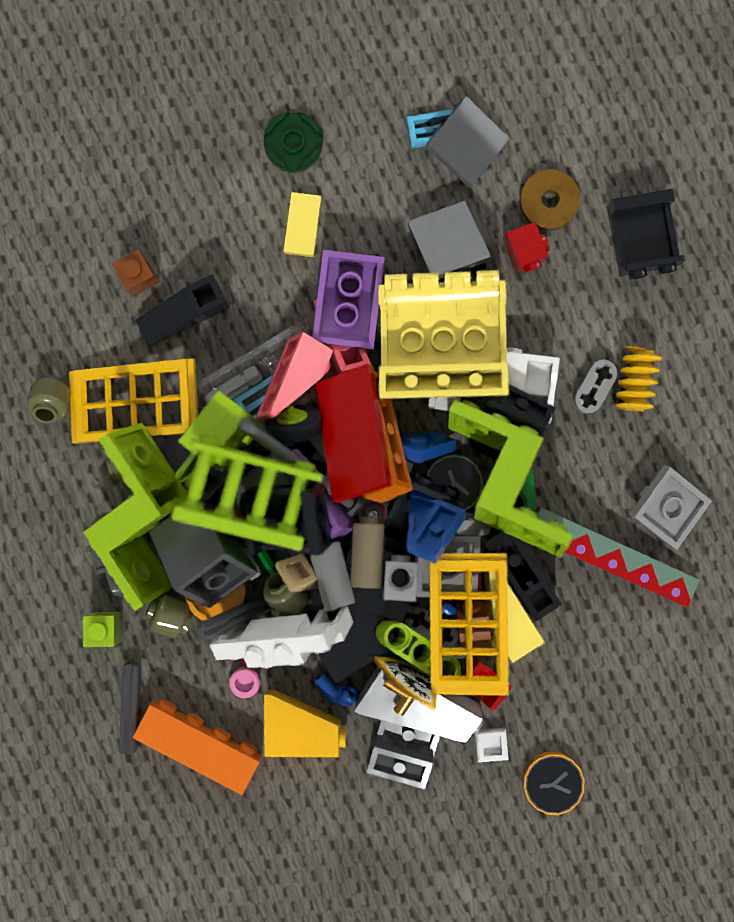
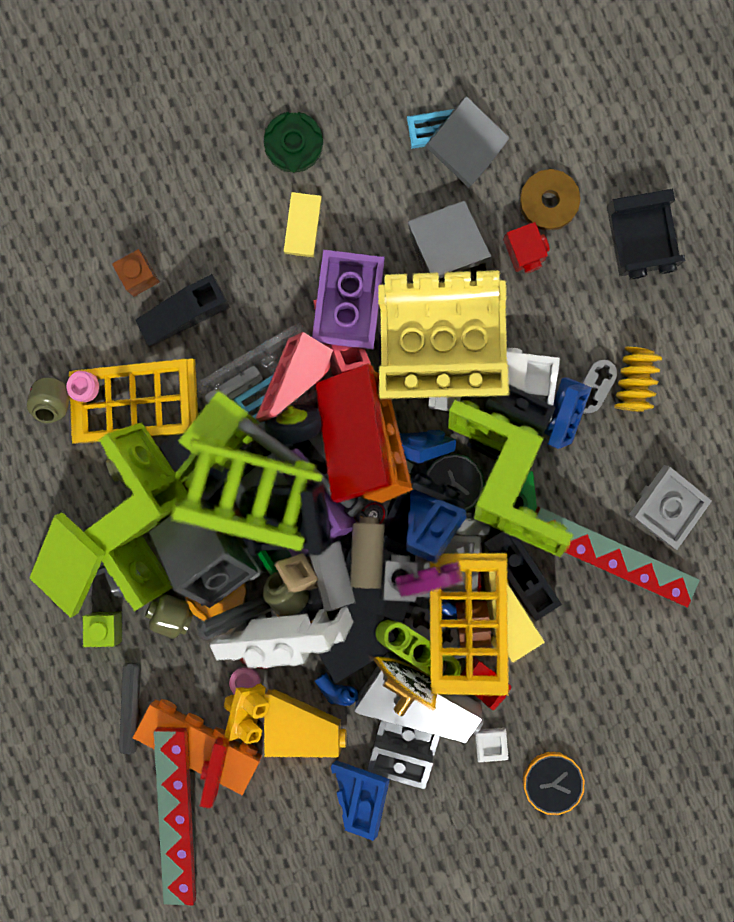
(67, 564): none -> lime tile
(82, 386): none -> bright pink tile
(175, 815): none -> tile
(212, 772): none -> red plate
(244, 710): none -> yellow hips
(361, 798): none -> blue wing
(429, 580): none -> magenta tile
(569, 405): none -> blue bracket

